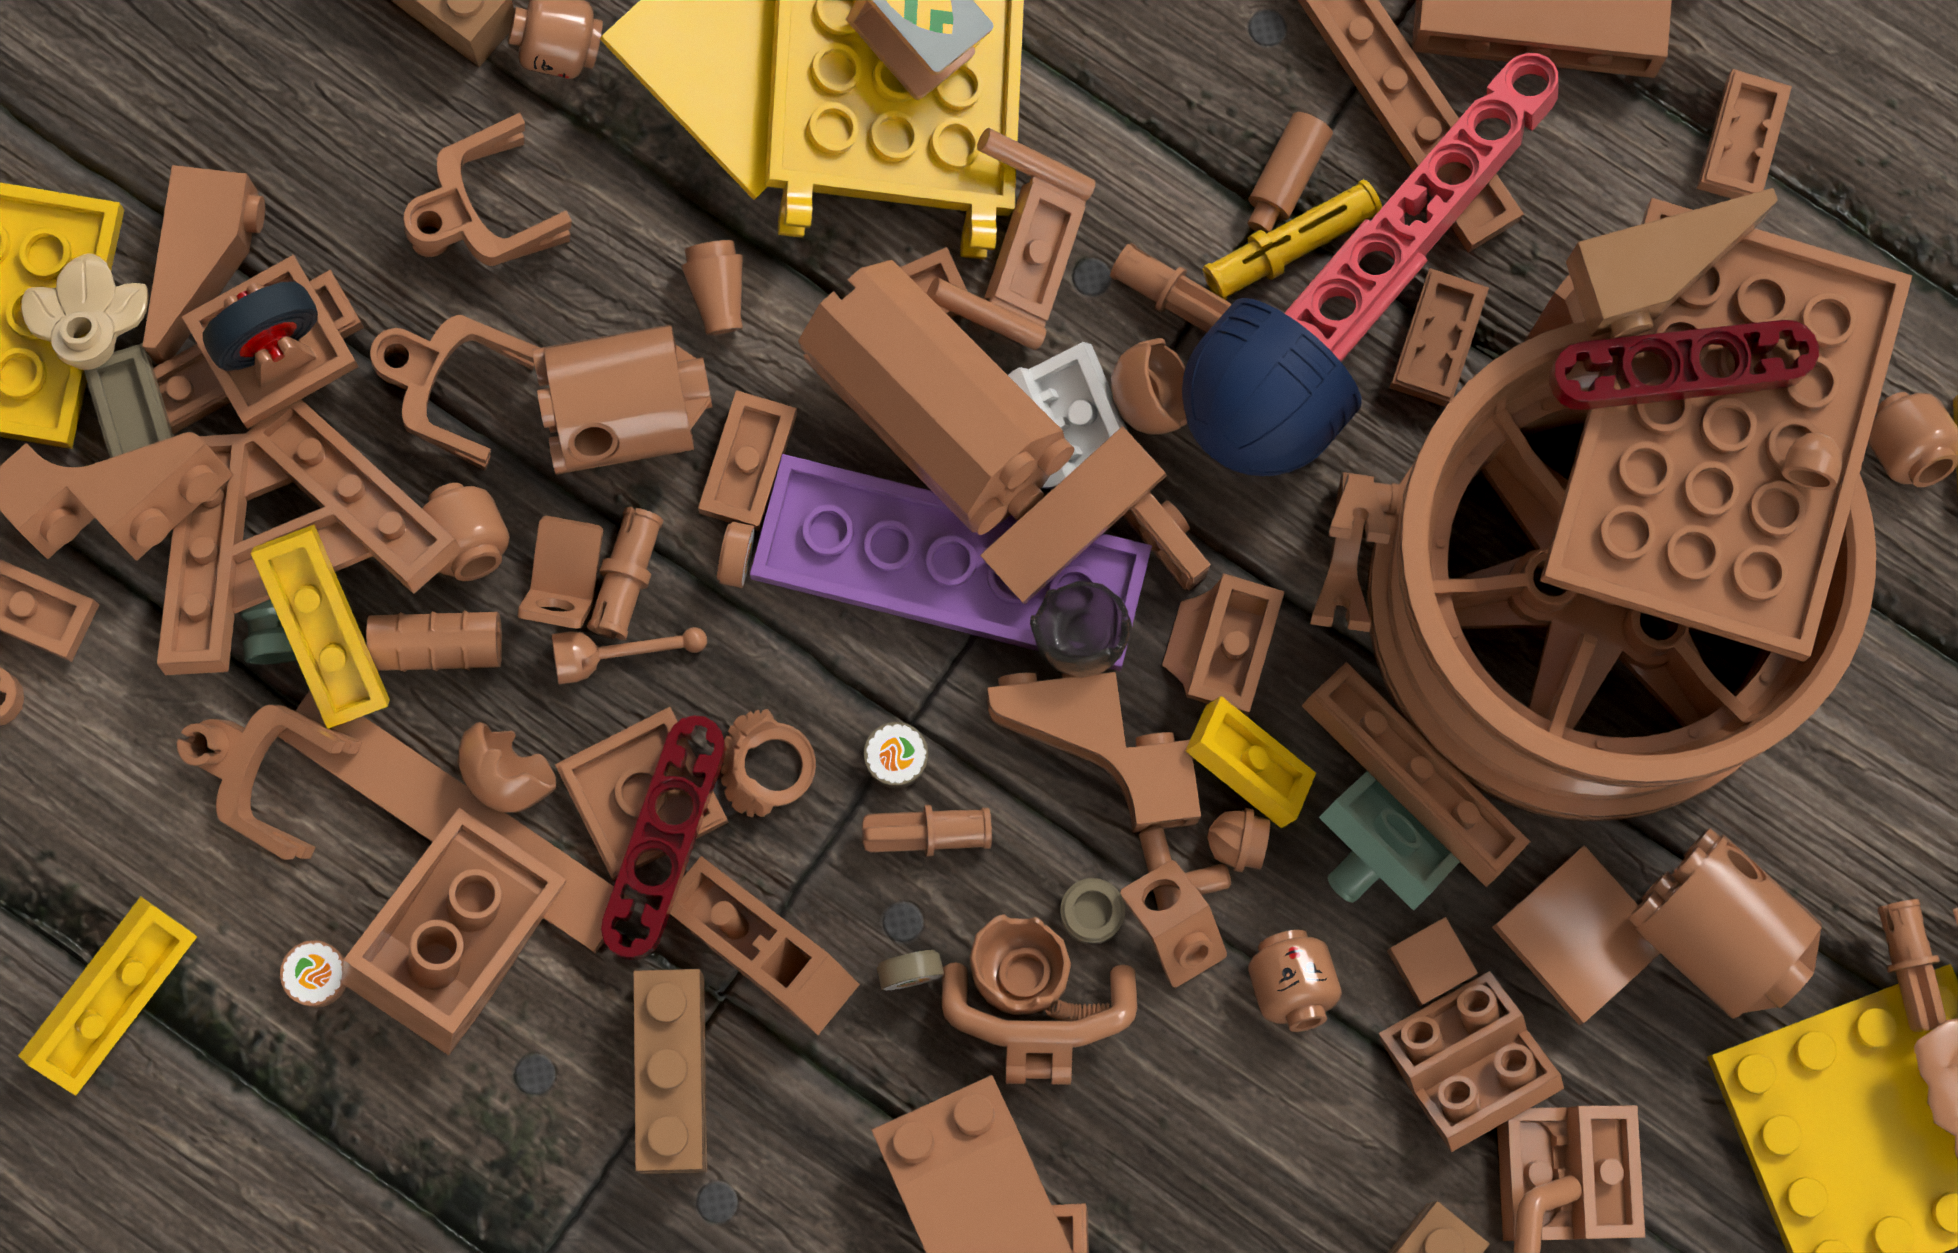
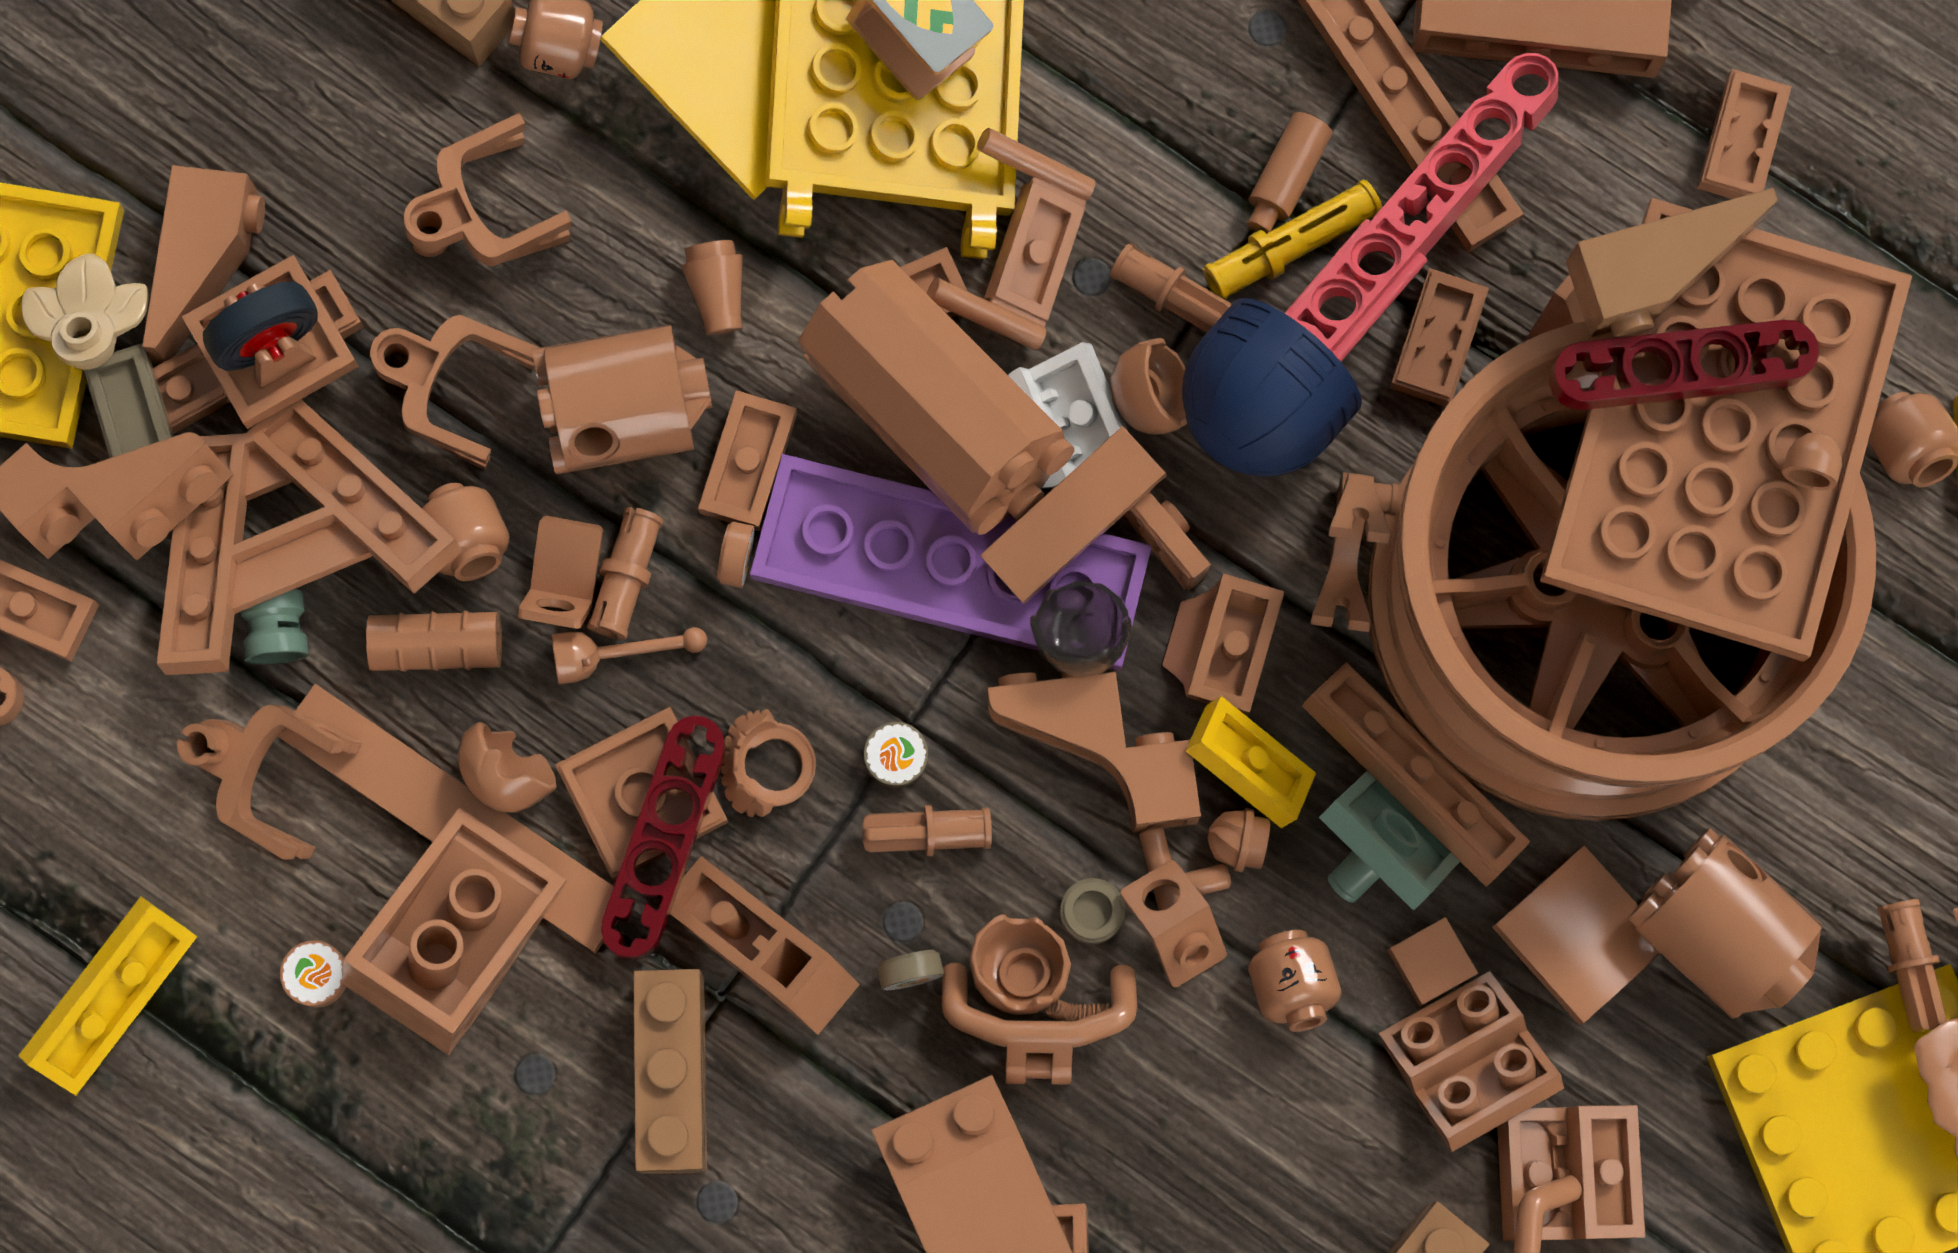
(320, 626): yellow plate -> none

